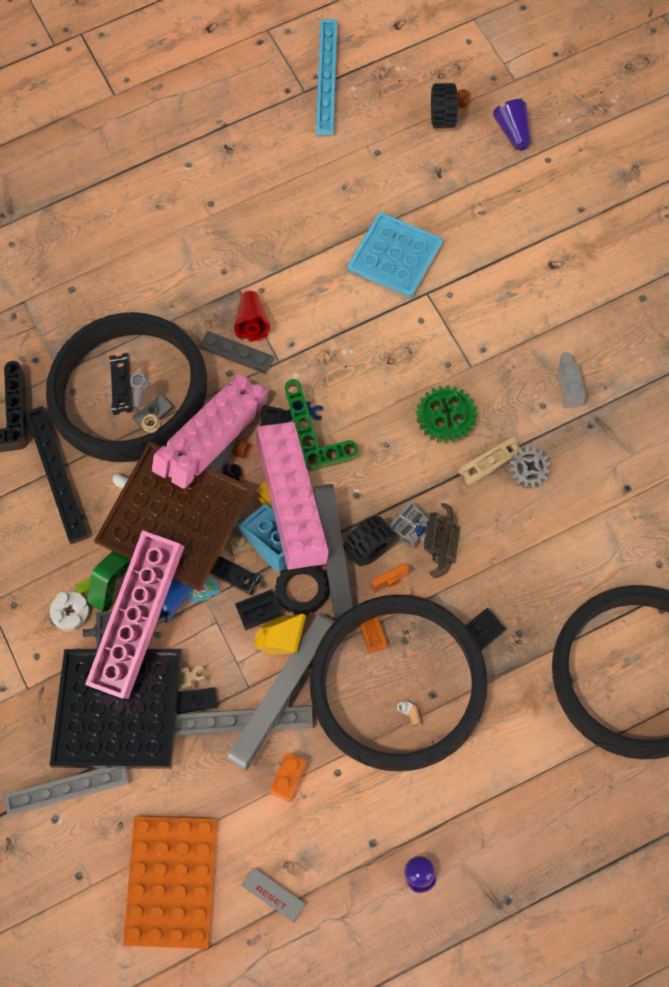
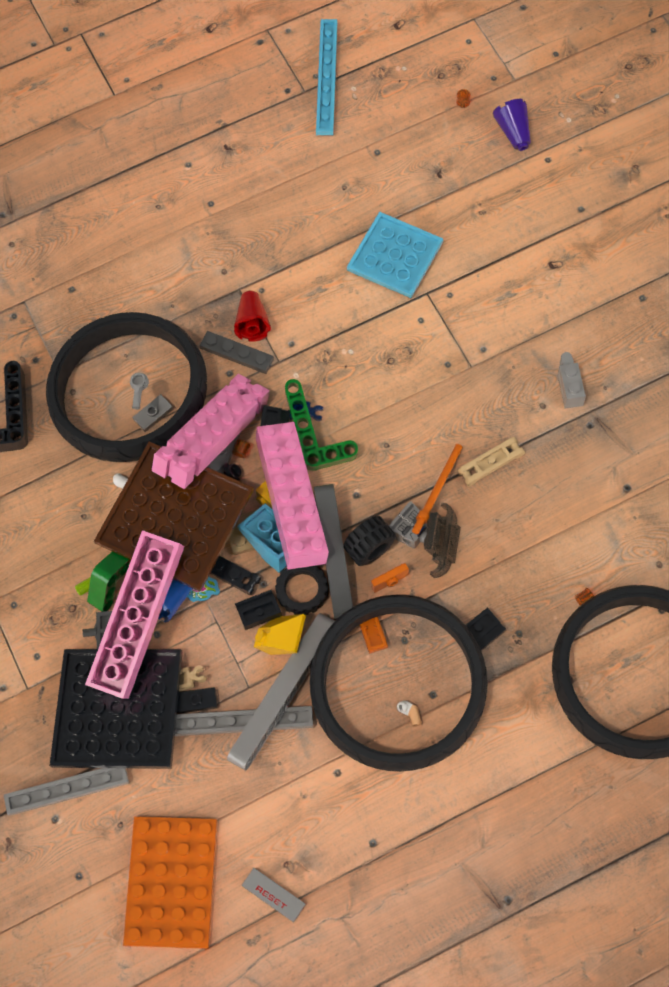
(56, 475): black plate -> none
(74, 620): white plate -> none
(121, 384): black plate -> none
(148, 419): tan plate -> none
(288, 777): orange piece -> none
(420, 873): dark purple helmet -> none
(423, 515): none -> orange bar
(429, 417): green gear -> none
(444, 105): black tyre -> none
(523, 463): light grey gear -> none
(583, 596): none -> clear orange axle

